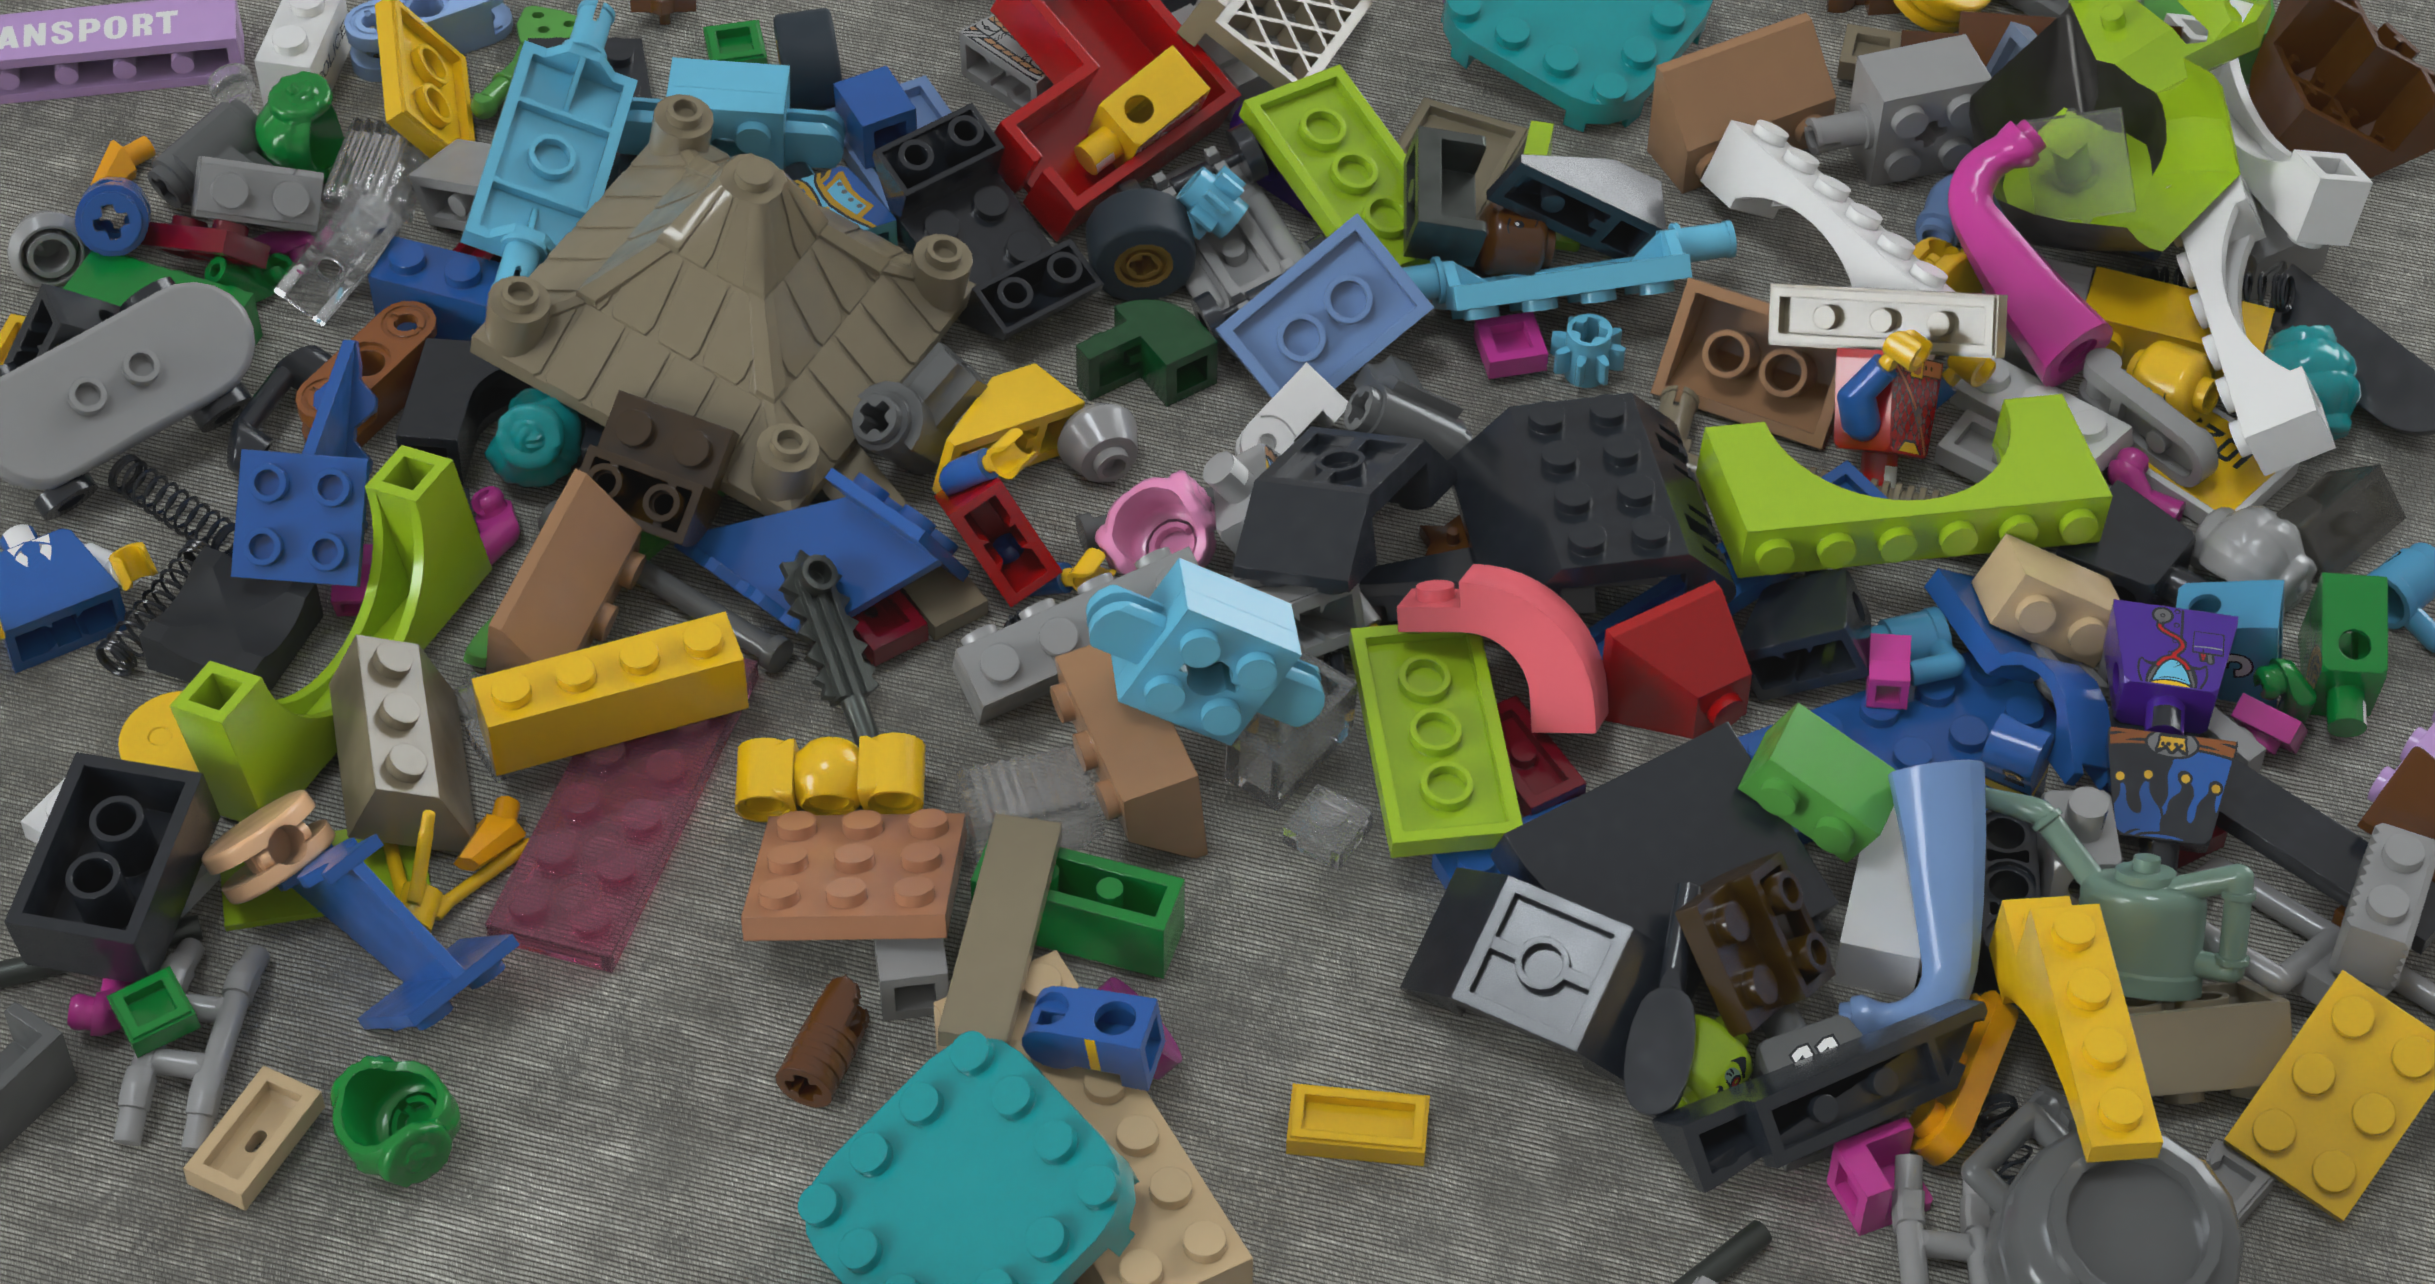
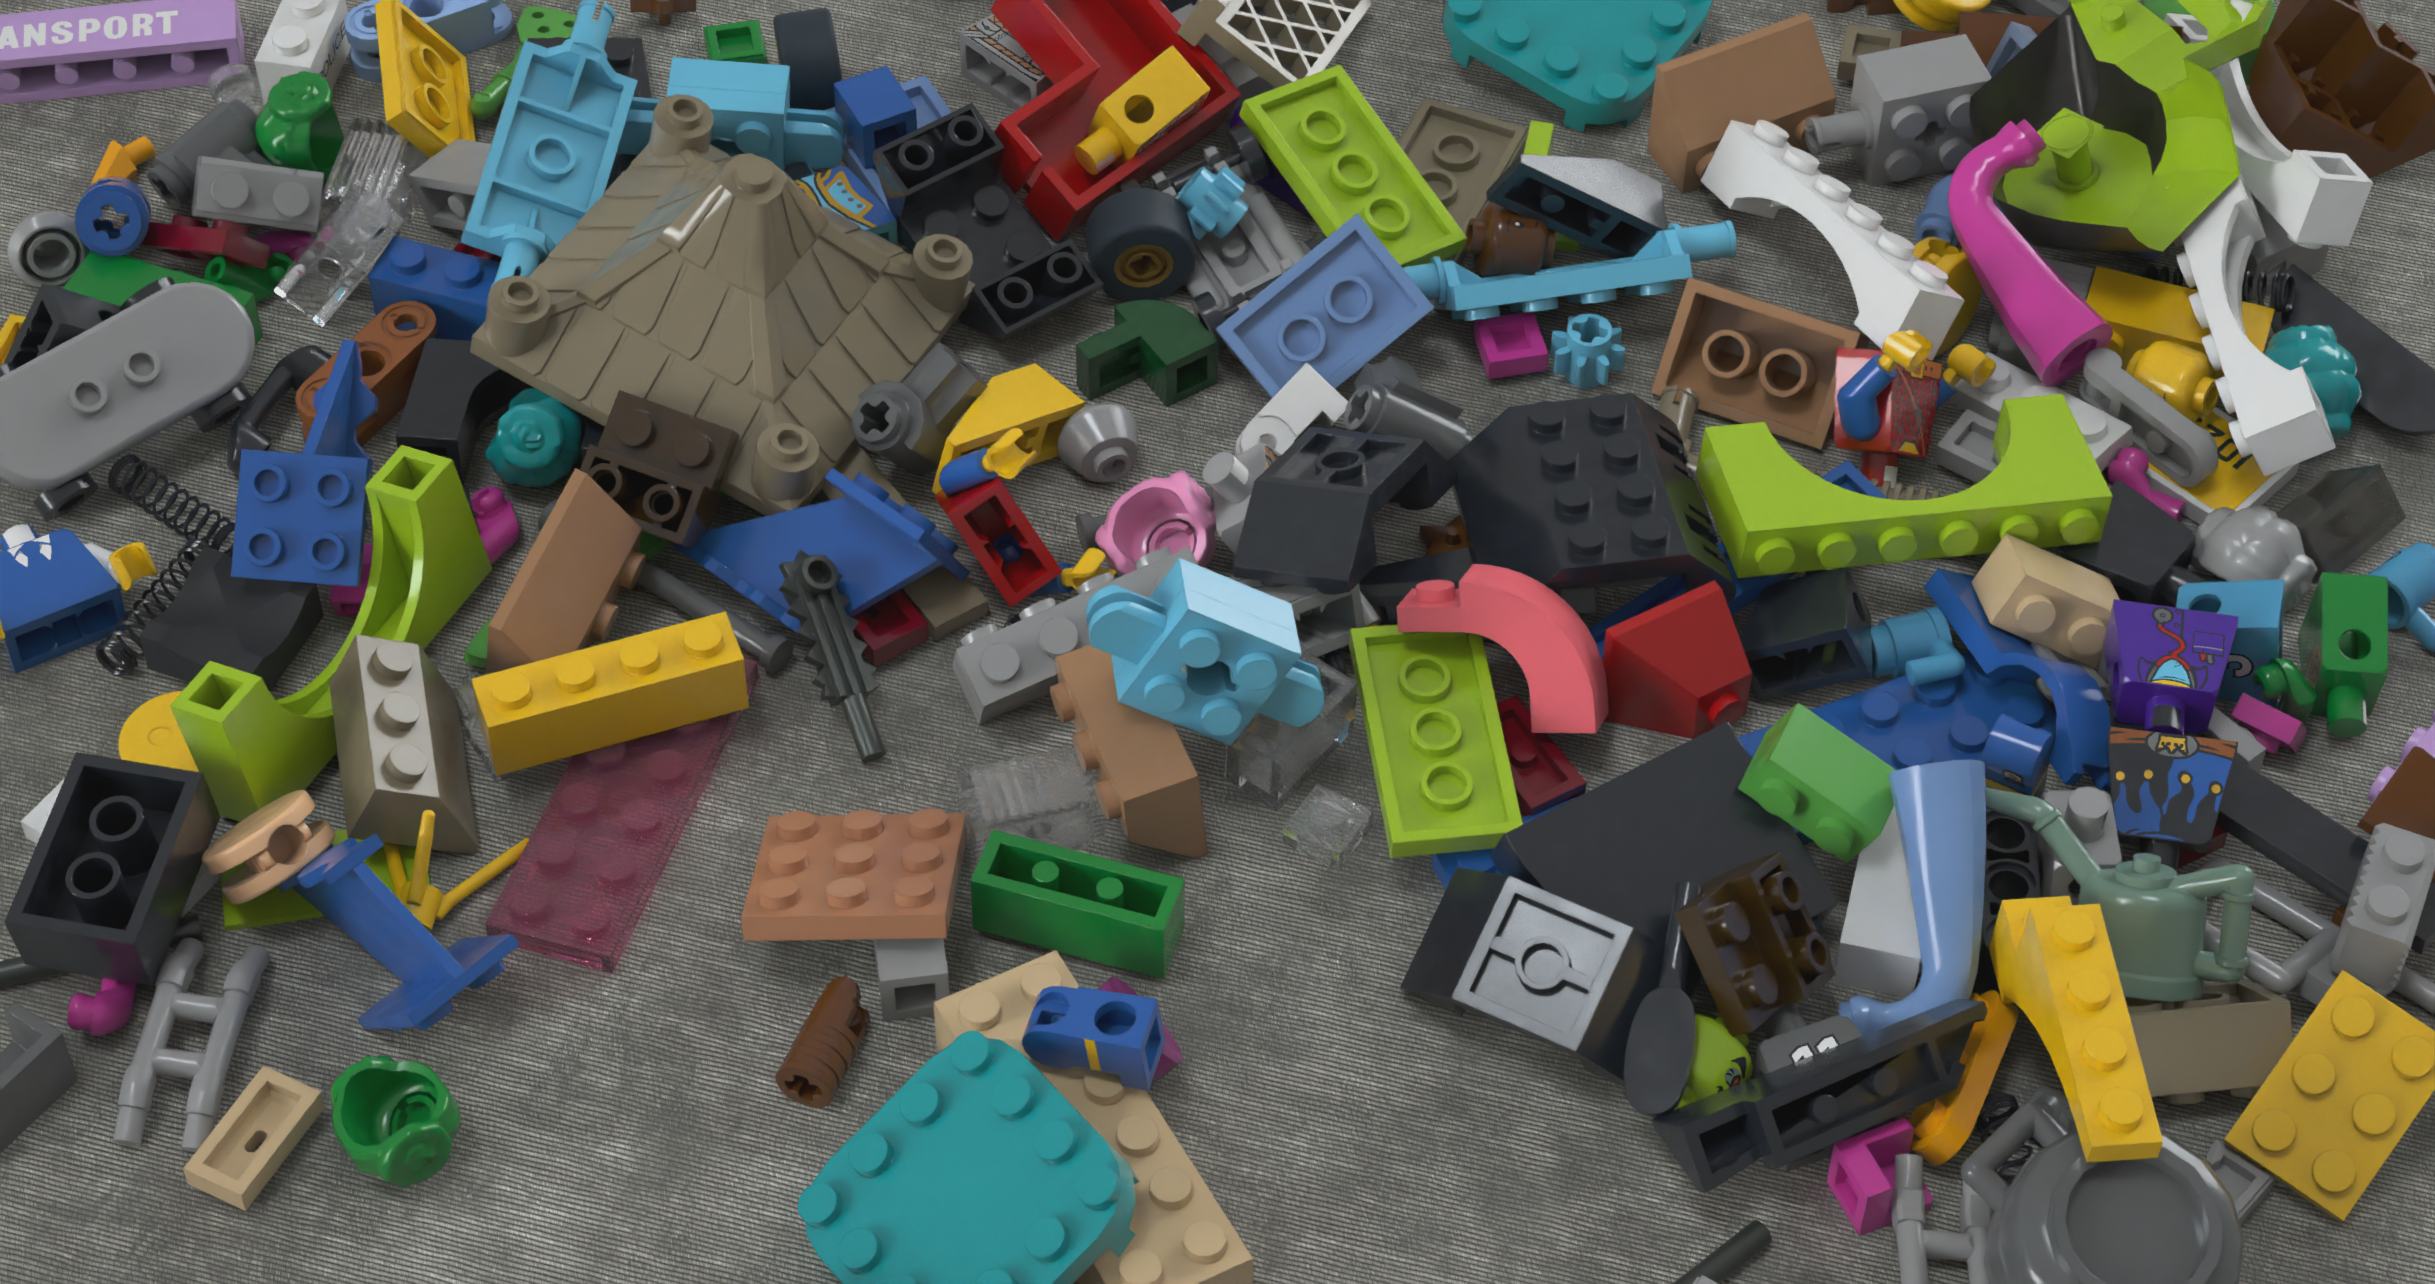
(153, 1011): green tile -> none
(492, 835): light orange bar -> none
(830, 776): yellow piece -> none
(1001, 929): dark tan tile -> none
(1358, 1124): yellow tile -> none
(1443, 196): pearl dark grey panel -> none
(1866, 316): tile -> none
(1888, 671): dark pink piece -> none
(2083, 166): clear piece -> none

